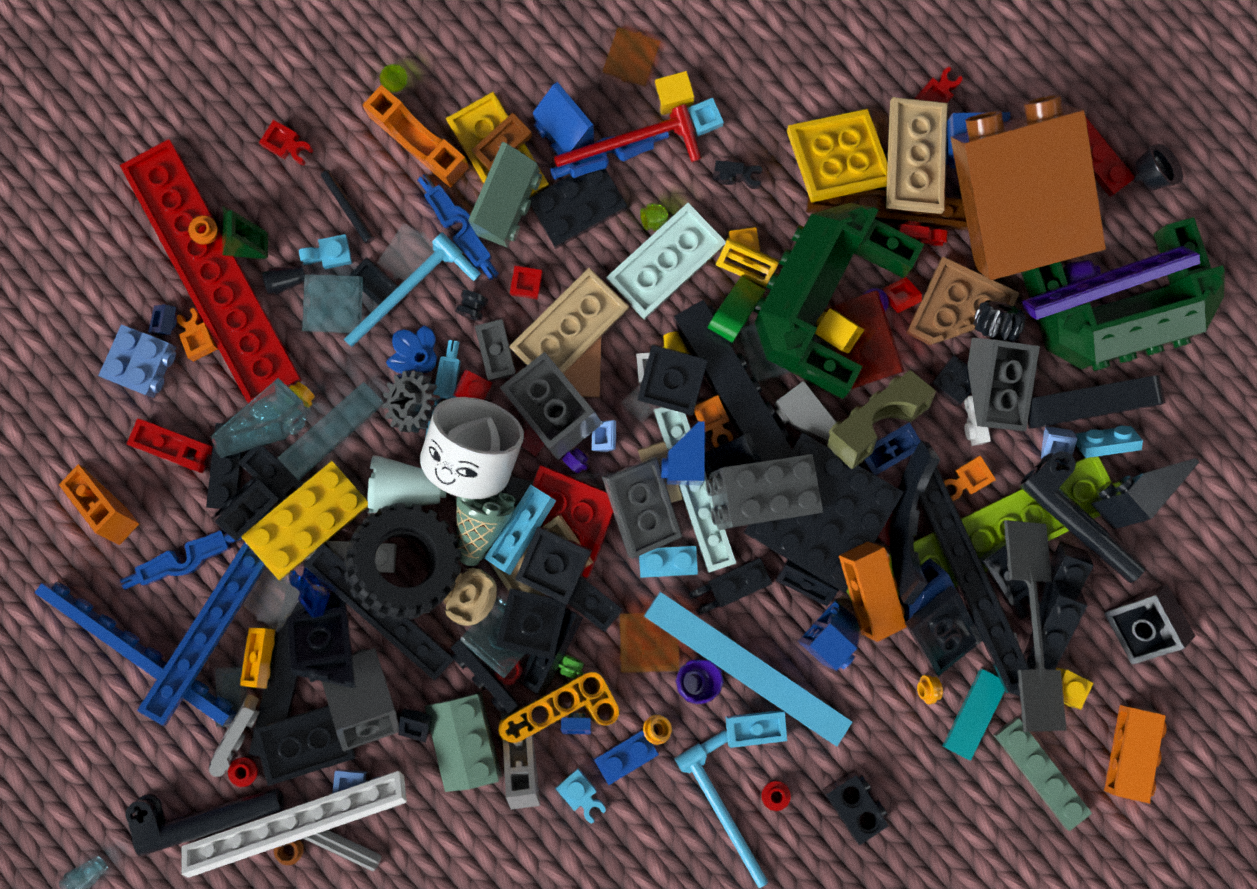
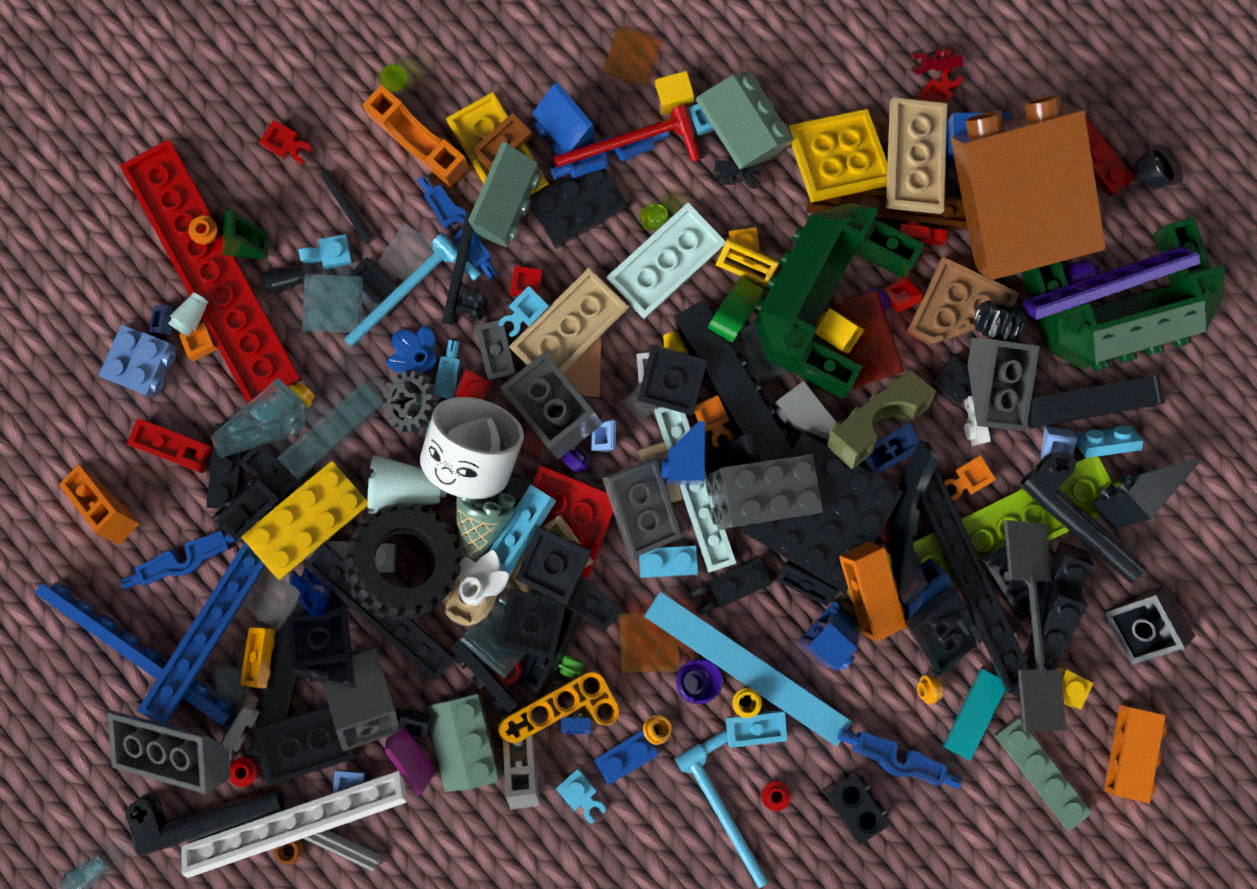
(167, 753): none -> dark grey slope
(188, 314): none -> light aqua cone
(409, 760): none -> magenta slope
(458, 271): none -> black bar
(482, 574): none -> white plate
(526, 308): none -> medium azure plate
(745, 120): none -> sand green slope
(752, 708): none -> yellow cone
(885, 753): none -> blue piece
(941, 59): none -> dark red plate

